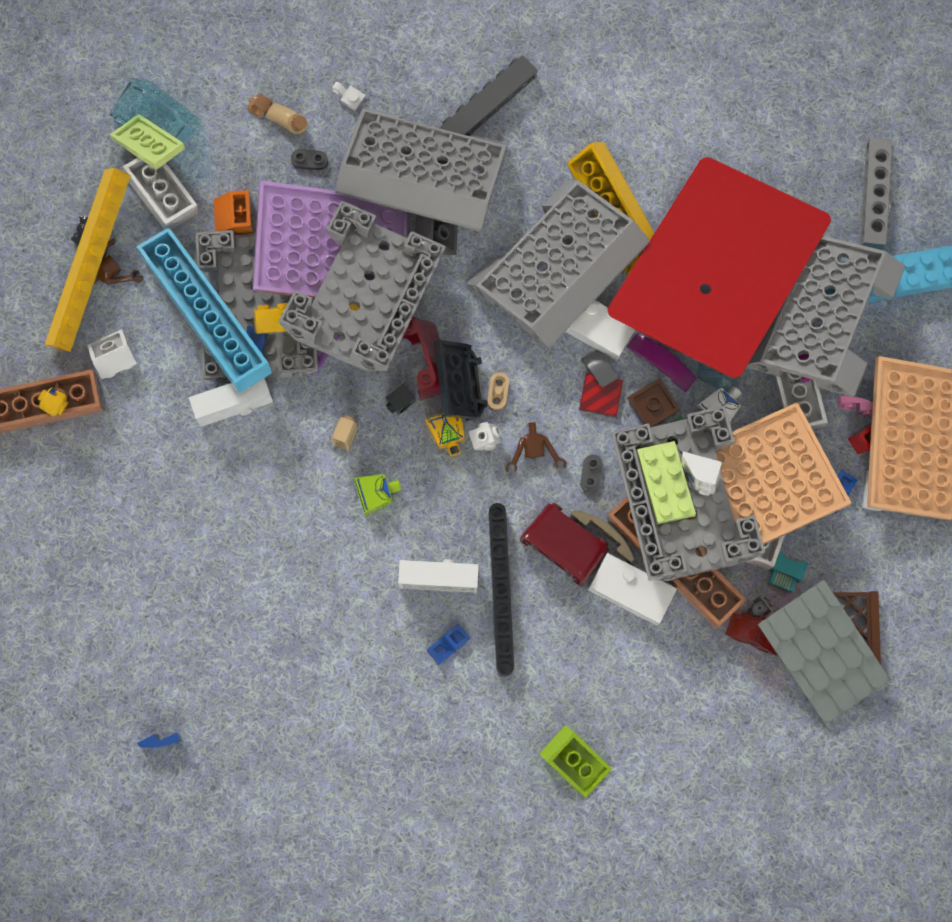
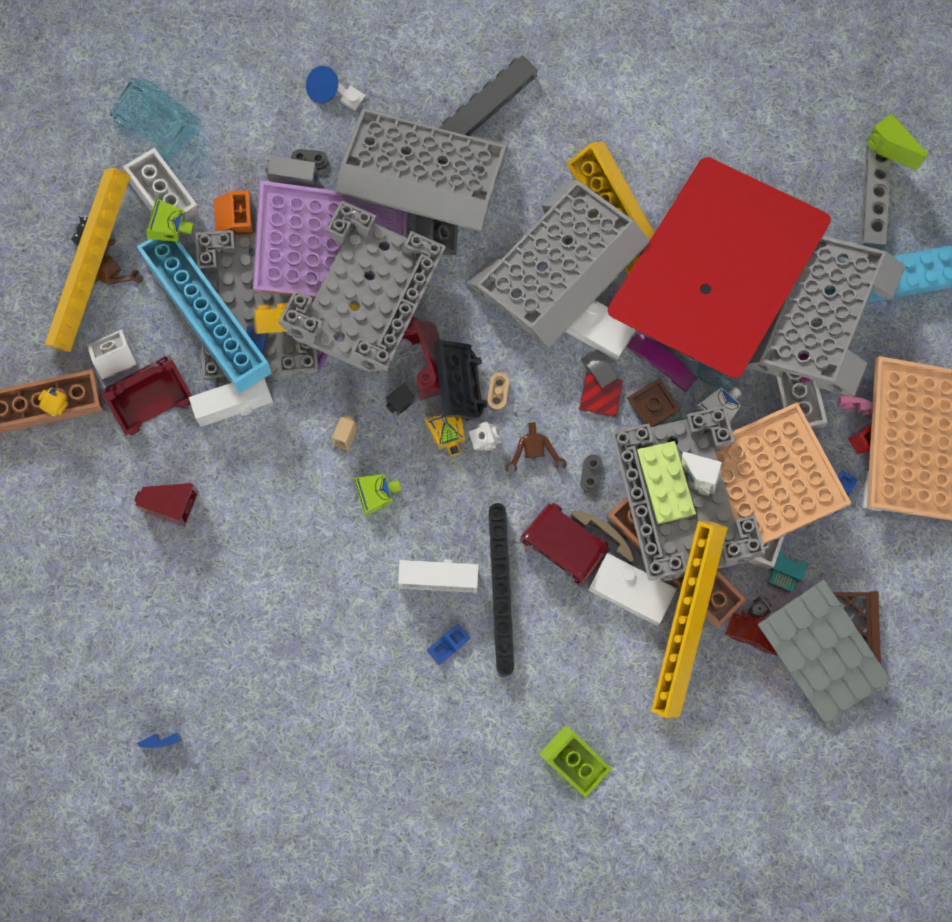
(146, 394): none -> dark red windscreen
(147, 141): yellowish green plate -> none
(167, 222): none -> lime torso
(168, 501): none -> dark red slope
(277, 113): piece -> none
(291, 171): none -> light grey brick
(322, 84): none -> blue piece
(689, 619): none -> yellow brick
(896, 143): none -> lime slope

